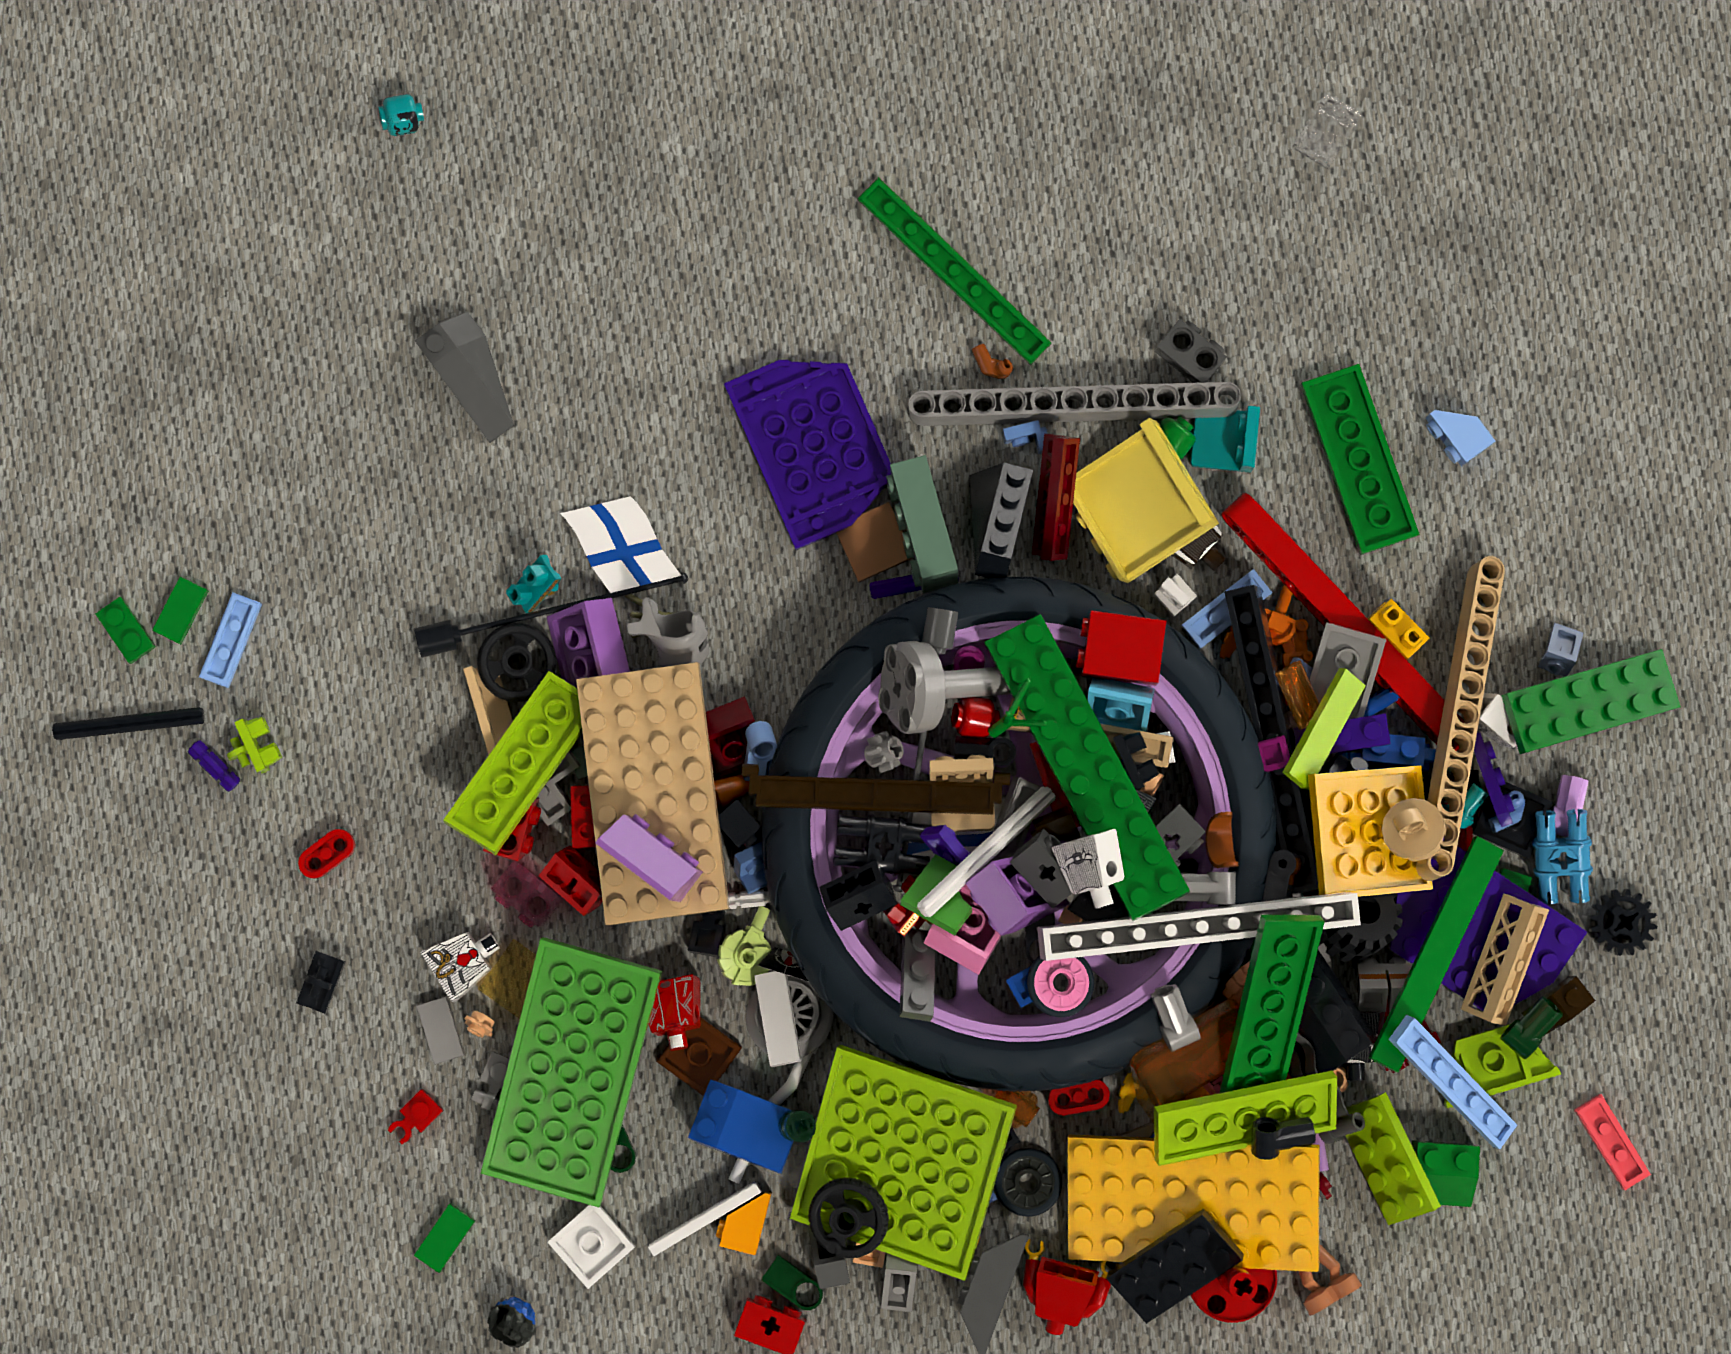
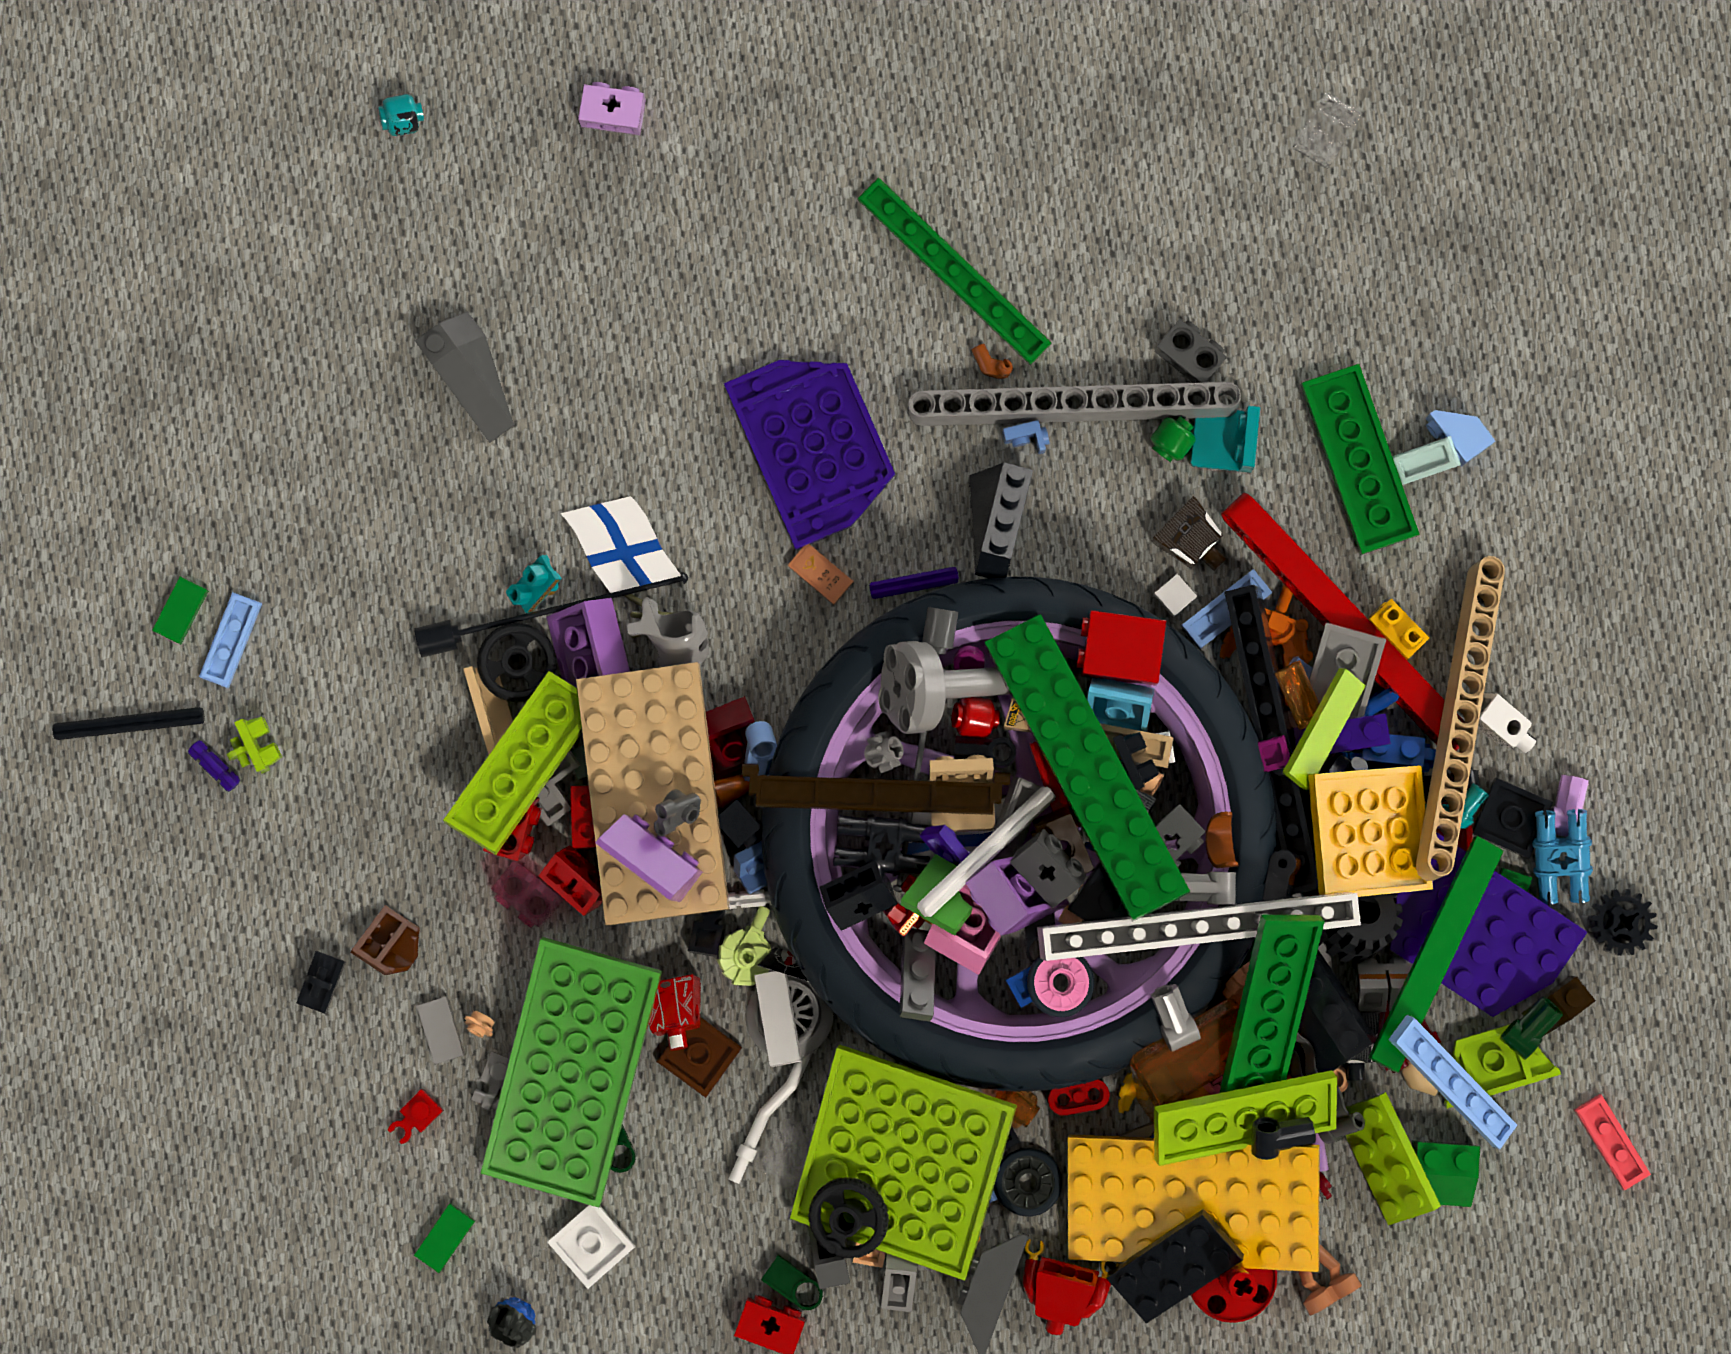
(125, 630): green plate -> none
(327, 853): red plate -> none
(388, 943): none -> reddish brown slope
(460, 962): torso -> none
(510, 978): clear yellow tile -> none
(624, 118): none -> lavender brick
(675, 811): none -> dark grey plate
(704, 1218): white tile -> none
(741, 1126): blue slope -> none
(744, 1225): light orange slope -> none
(791, 1124): clear green wheel -> none
(820, 573): none -> nougat tile
(873, 543): medium nougat tile -> none
(924, 525): sand green brick -> none
(1009, 720): green plant -> none
(1055, 496): dark red fence -> none
(1091, 865): white torso -> none
(1140, 503): light yellow panel -> none
(1174, 593): white tile -> none
(1413, 829): tan tile -> none
(1417, 1081): none -> tan arm
(1426, 460): none -> light aqua tile
(1493, 780): dark purple plate -> none
(1514, 963): tan fence -> none
(1519, 804): medium blue arm -> none
(1561, 650): sand blue bracket -> none
(1590, 701): green plate -> none

